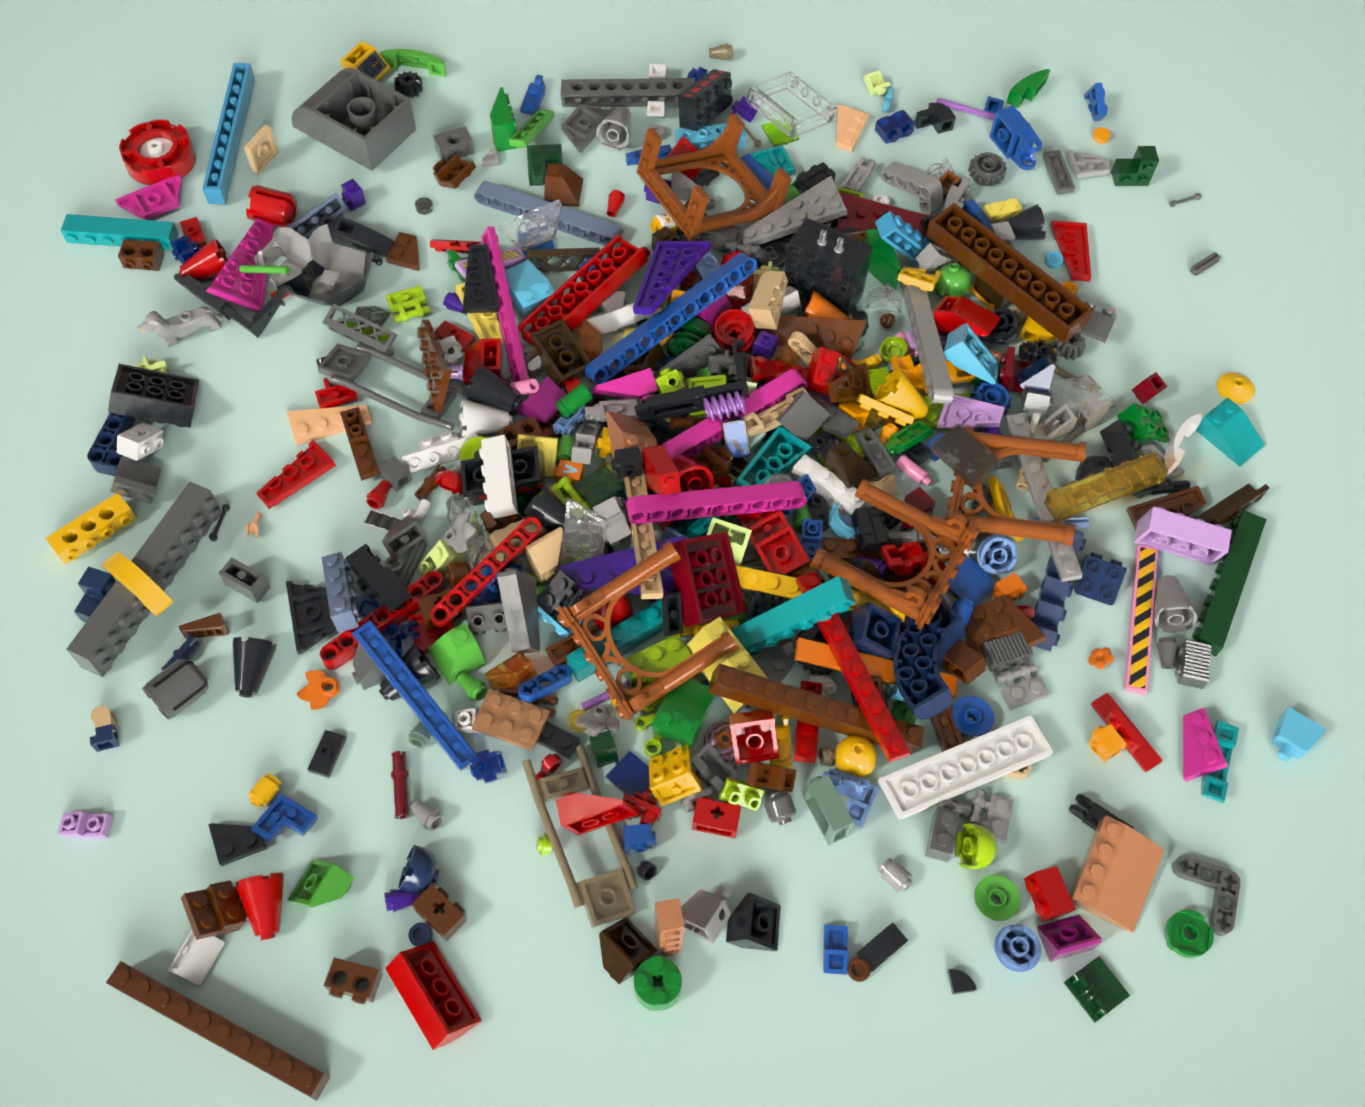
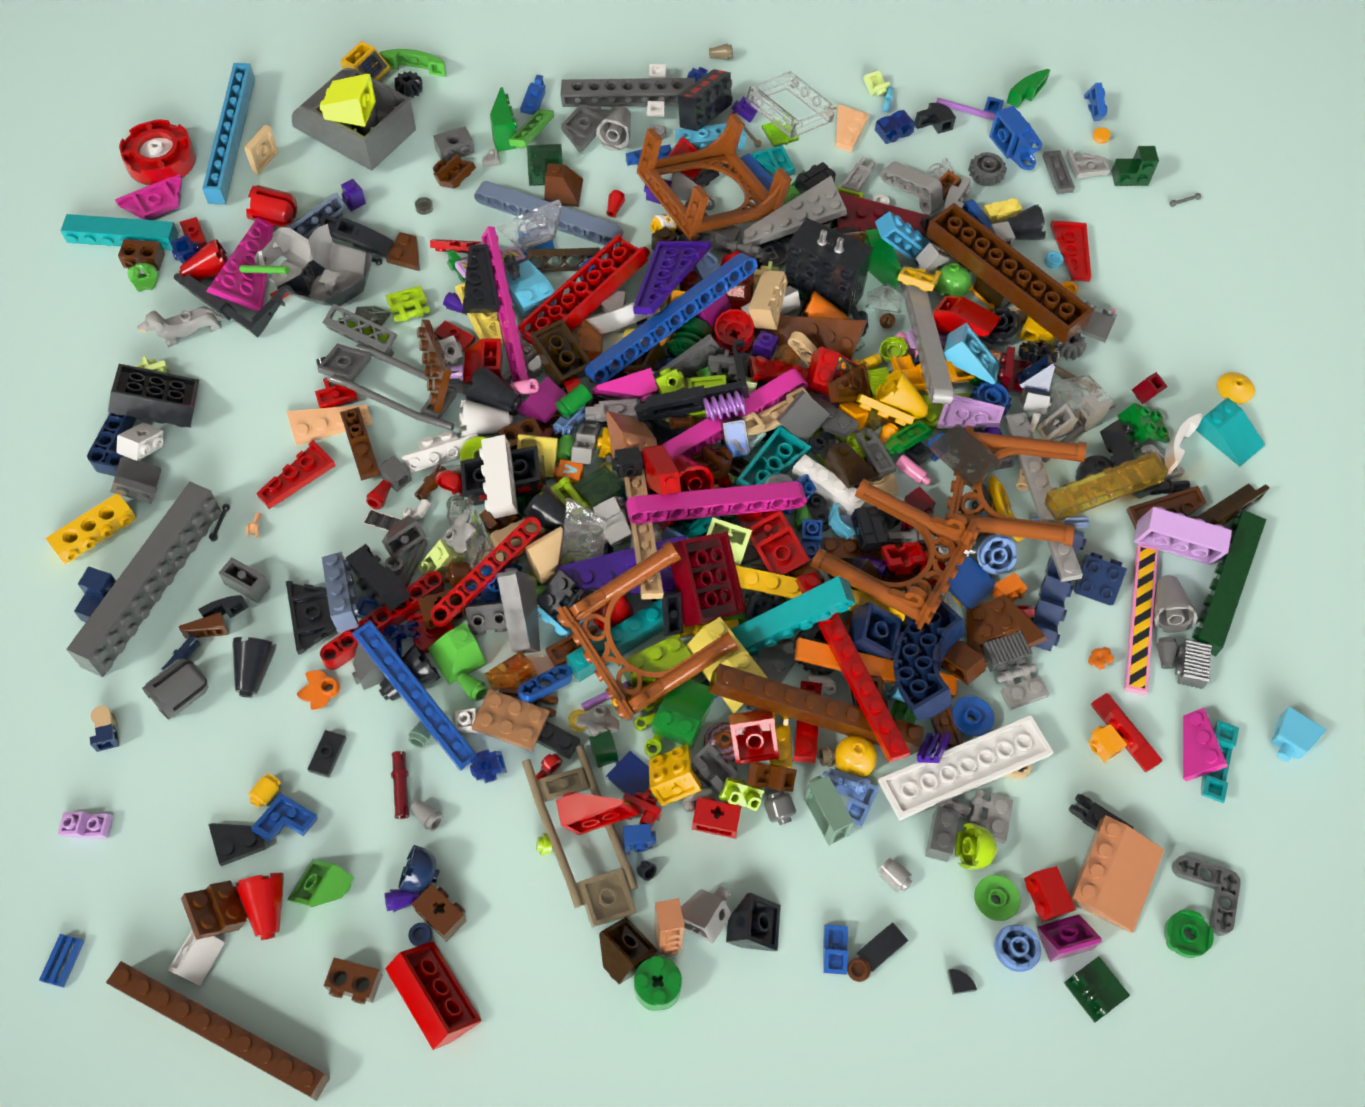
(61, 960): none -> blue tile
(137, 582): yellow slope -> none
(143, 281): none -> bright green piece
(230, 605): none -> black slope
(349, 100): none -> neon yellow slope
(512, 267): none -> black axle
(929, 747): none -> dark purple tile
(963, 608): blue brick -> none
(1205, 263): dark grey axle -> none

